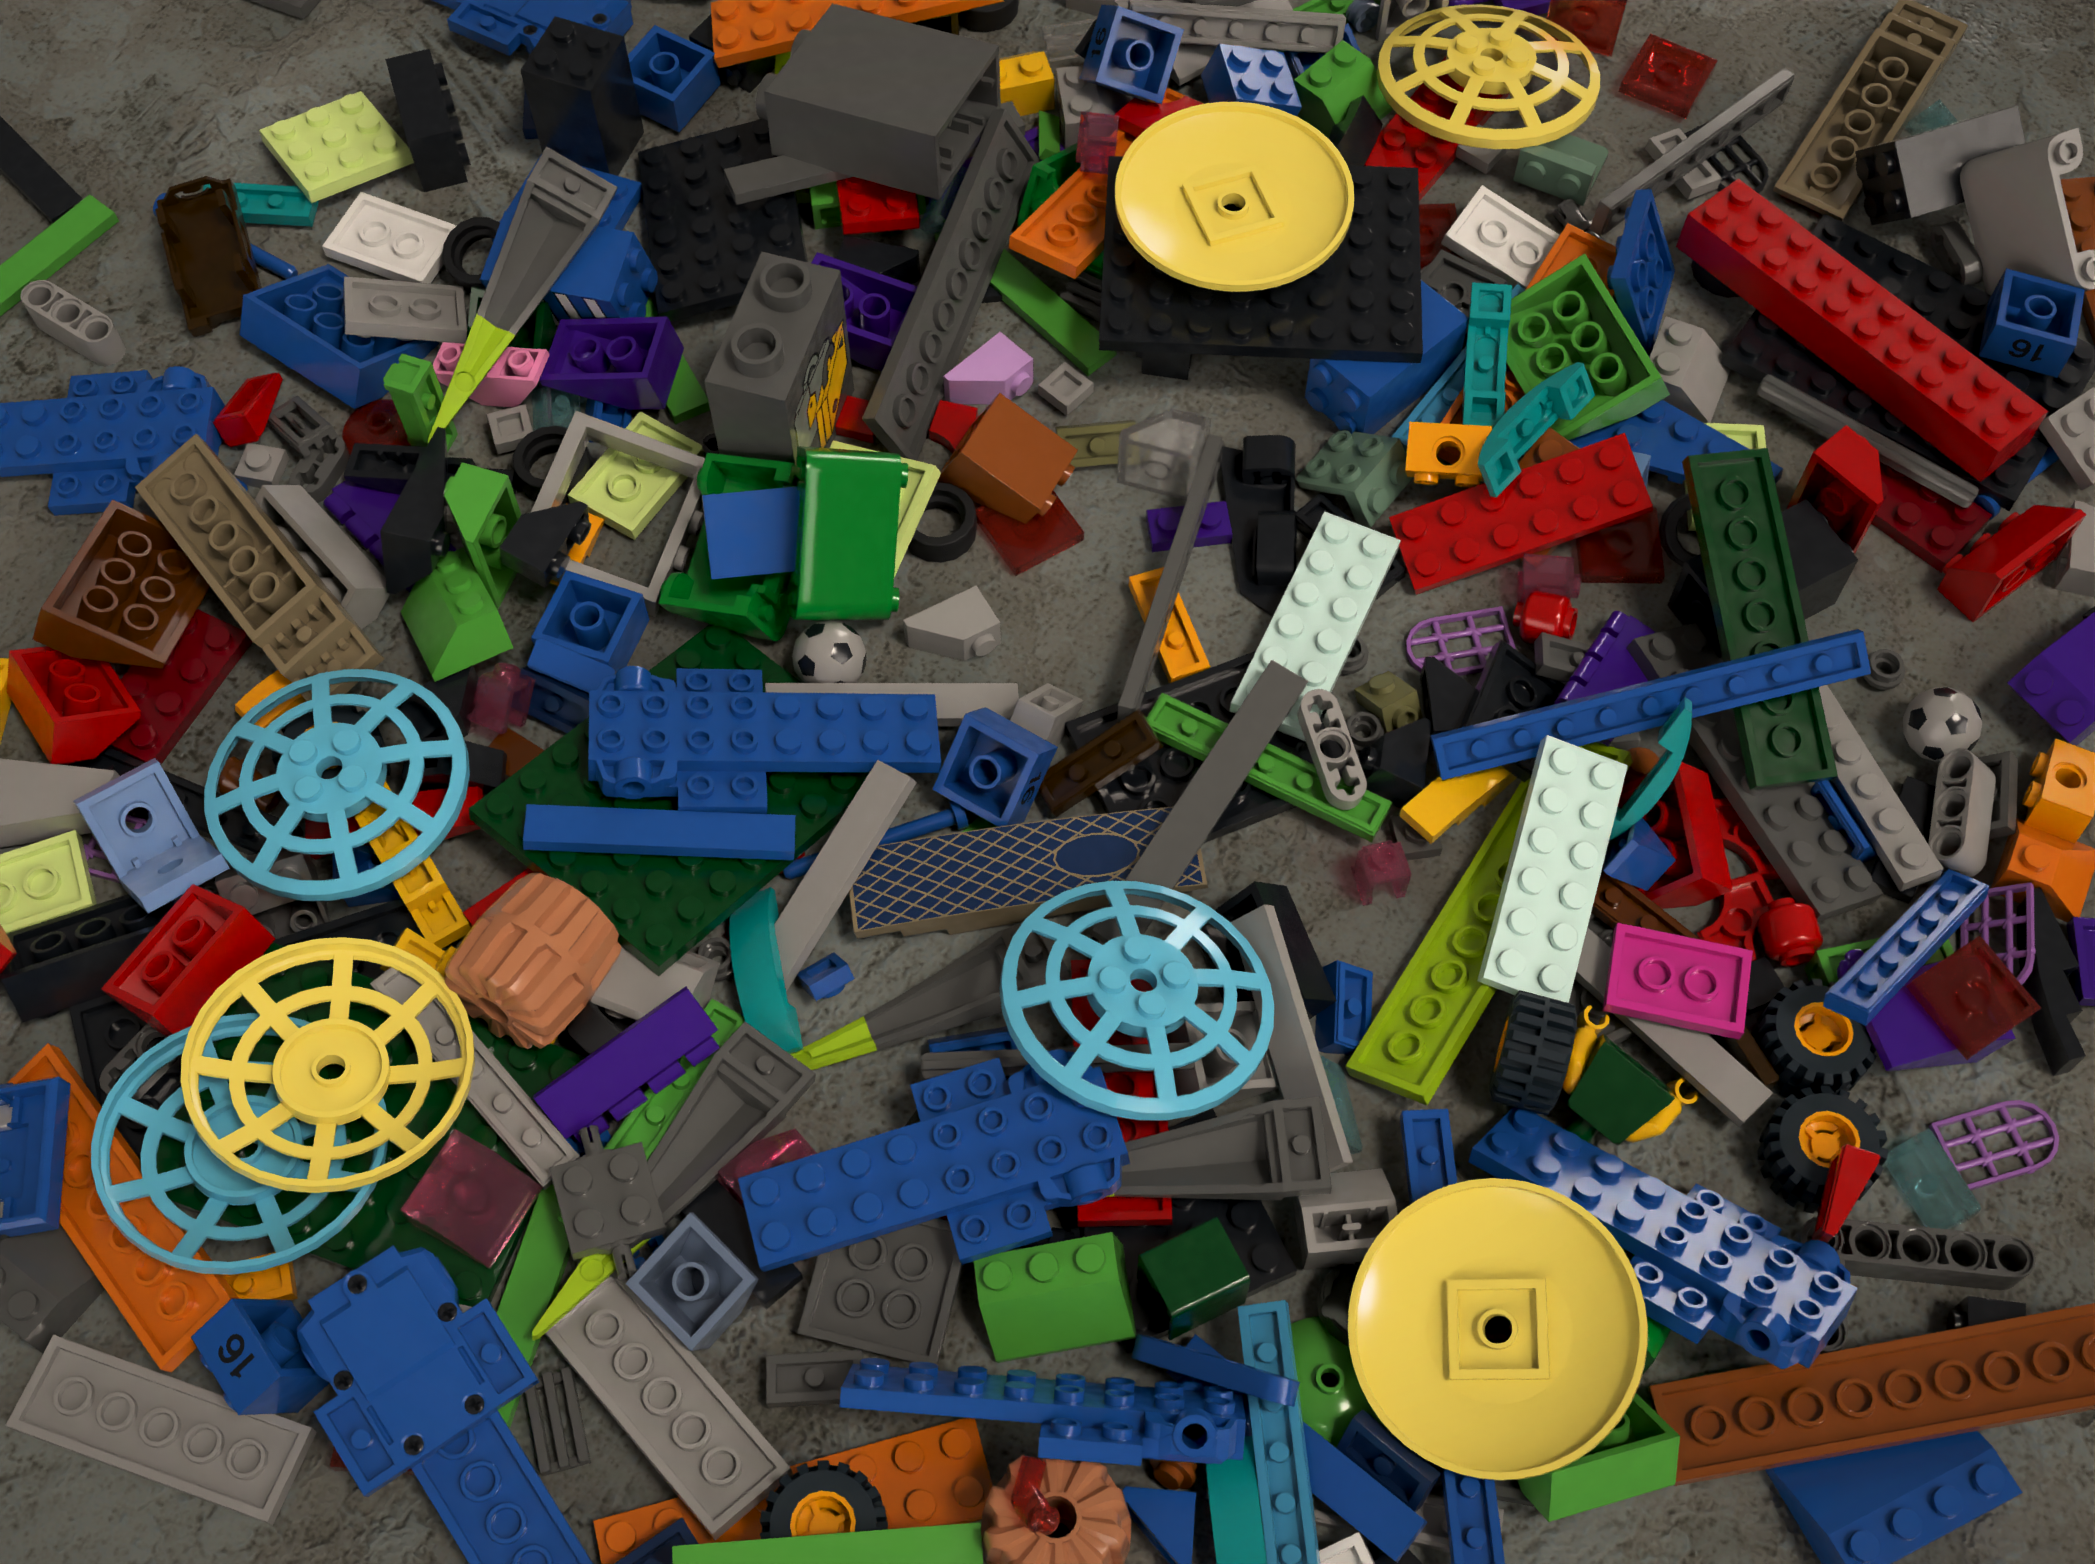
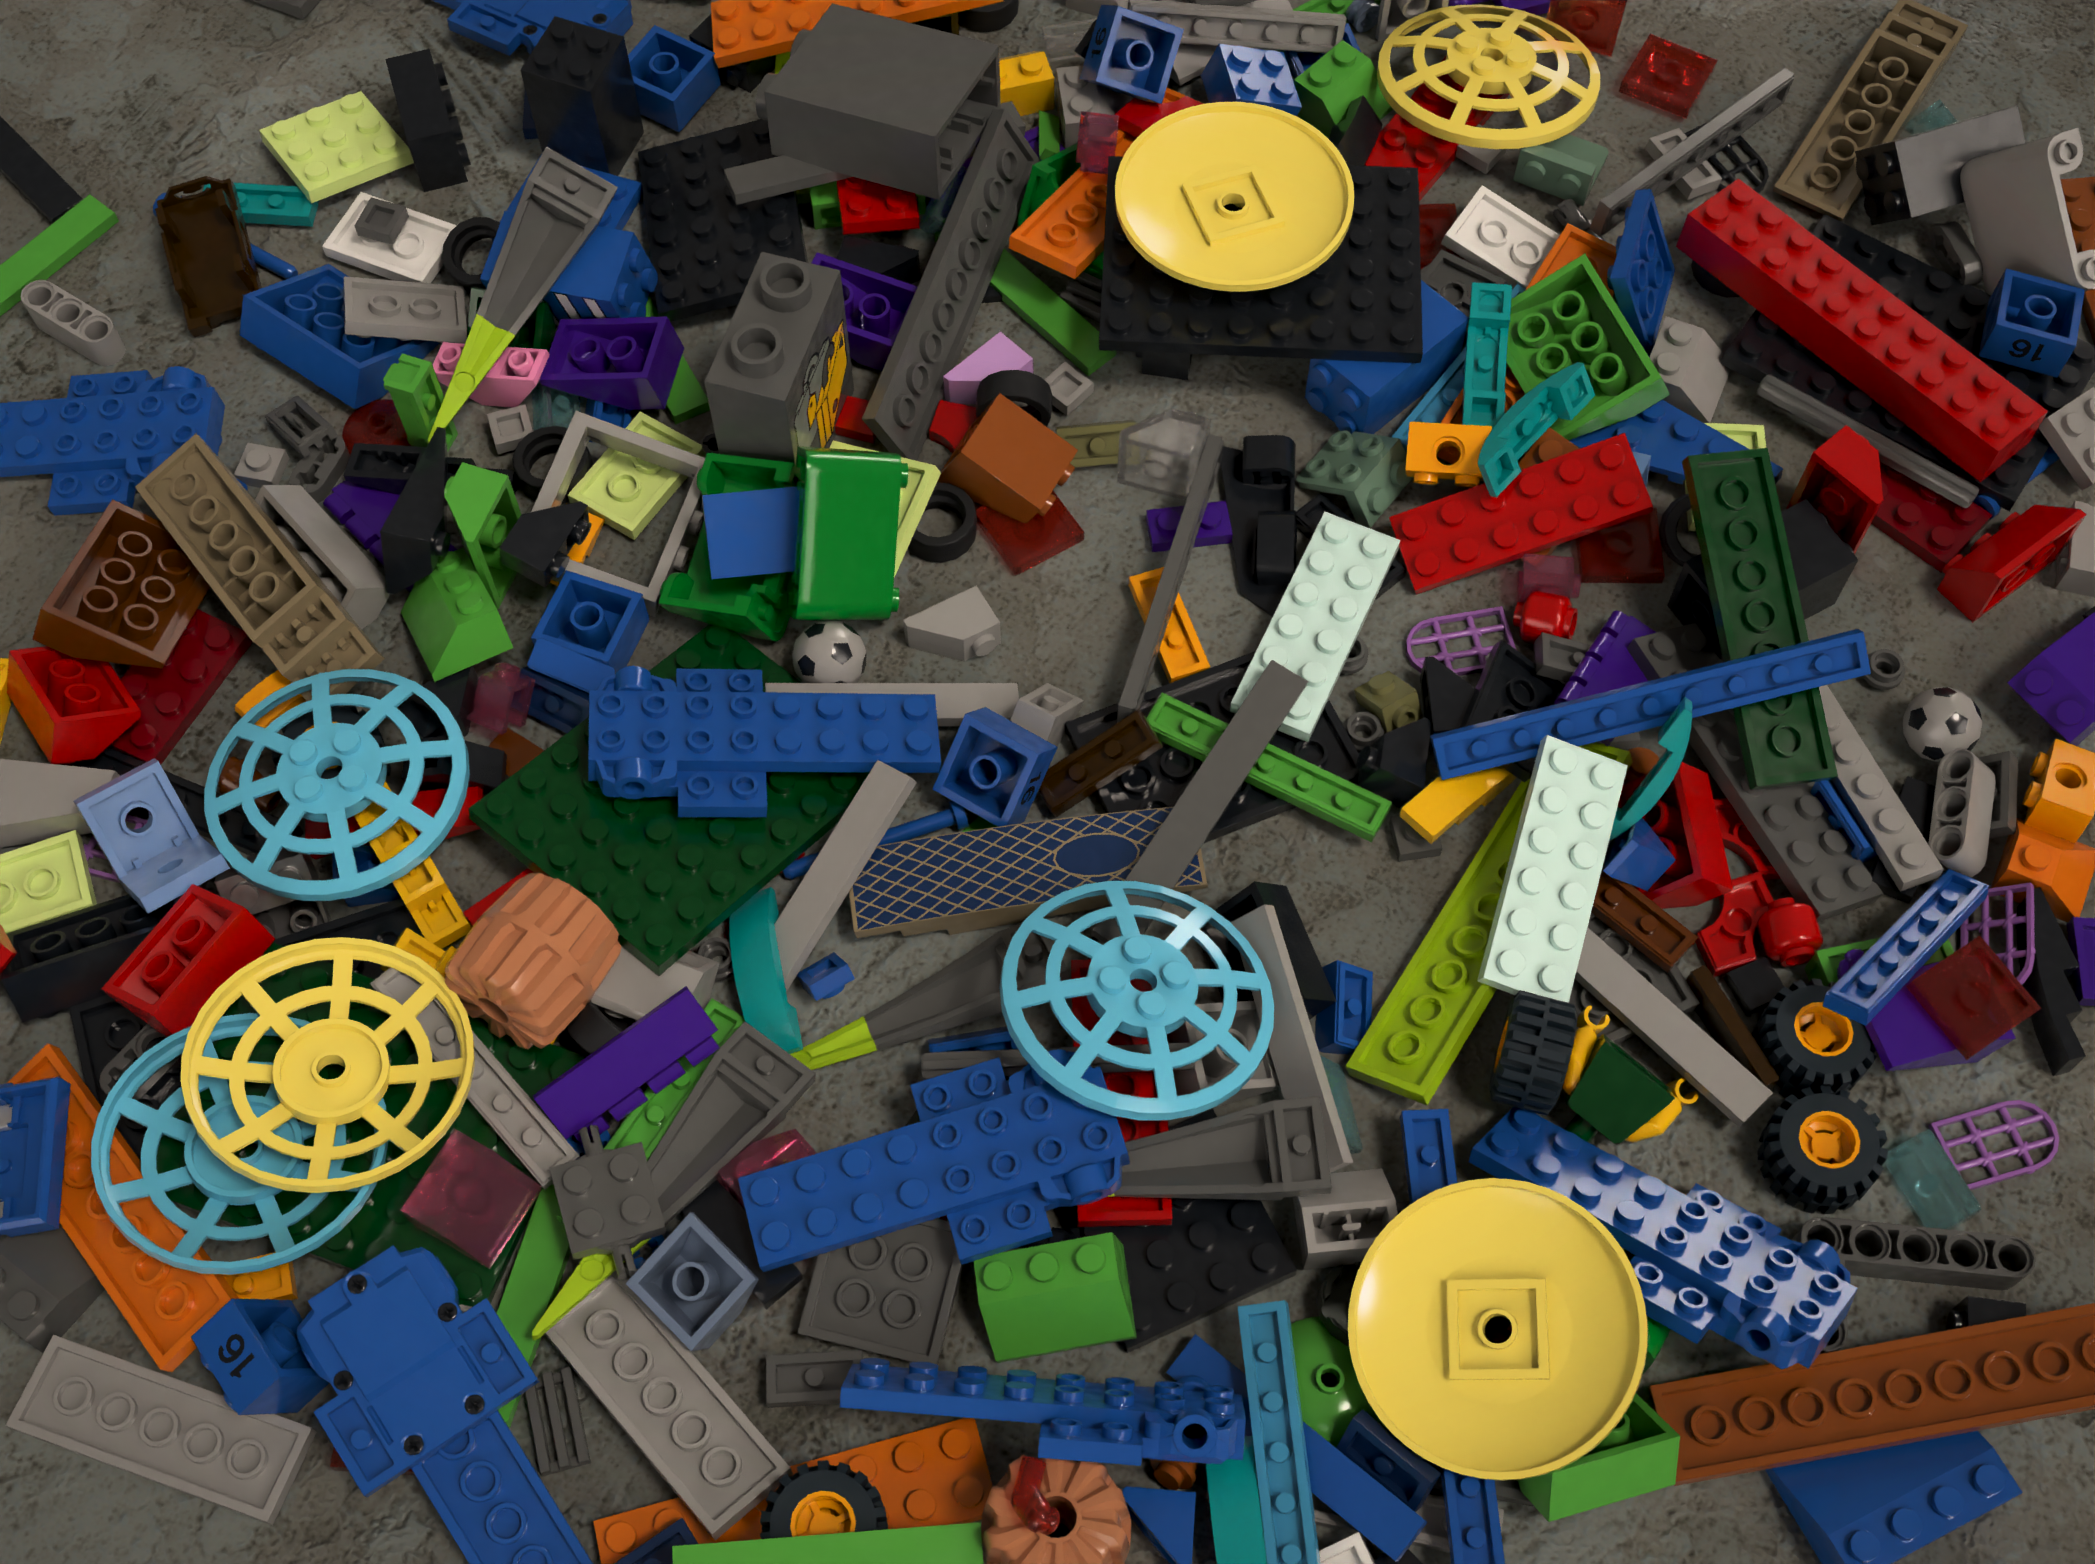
(248, 410): red slope -> none
(381, 221): none -> dark grey plate
(659, 832): blue tile -> none
(1018, 387): none -> black tyre
(1195, 1276): dark green piece -> none
(1216, 1370): blue beam -> none
(1327, 767): light grey beam -> none
(1379, 865): clear pink window -> none
(1678, 981): dark pink plate -> none
(1845, 1181): red slope -> none

